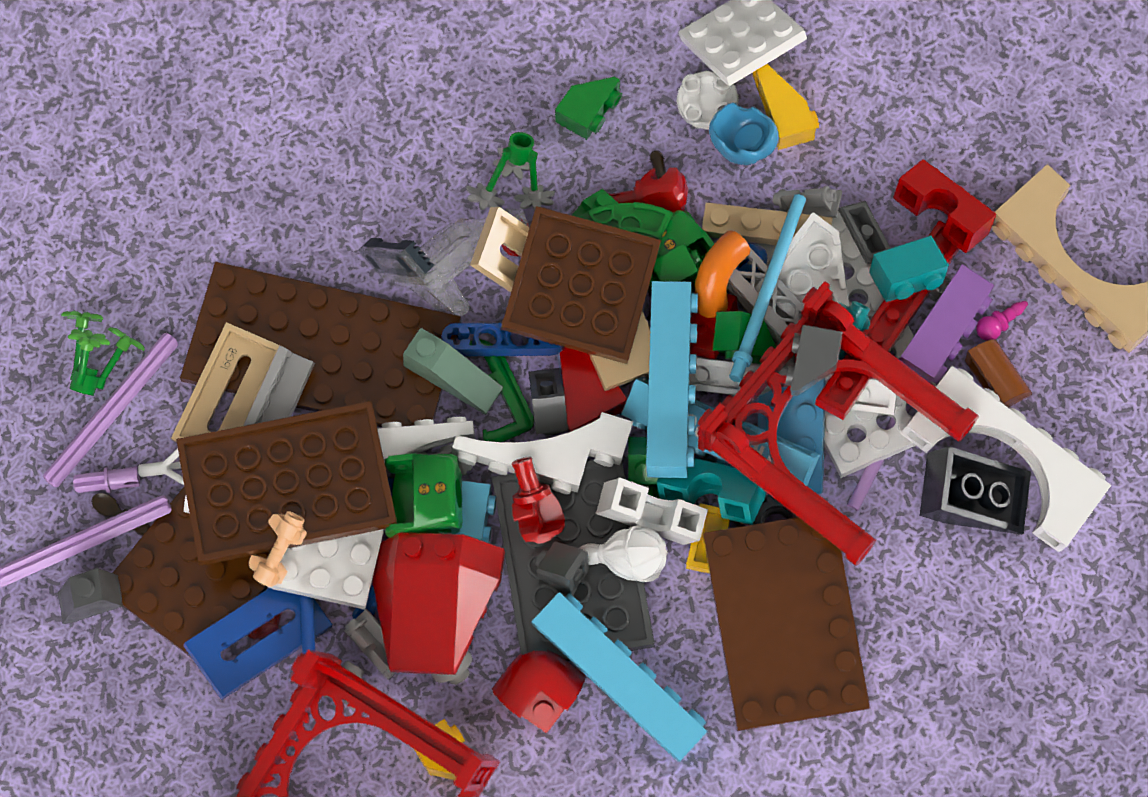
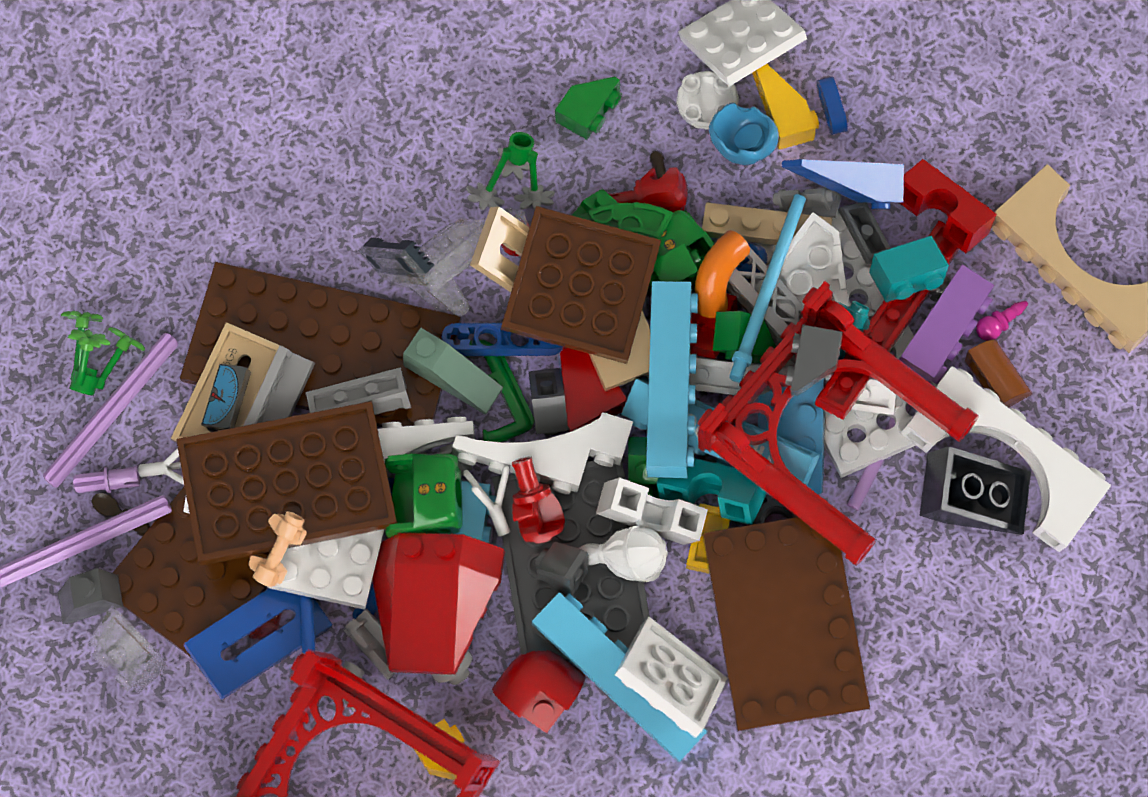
(126, 651): none -> clear slope
(226, 397): none -> slope
(384, 389): none -> light grey container
(493, 507): none -> white plant
(671, 677): none -> white plate
(832, 105): none -> blue beam
(859, 181): none -> wedge

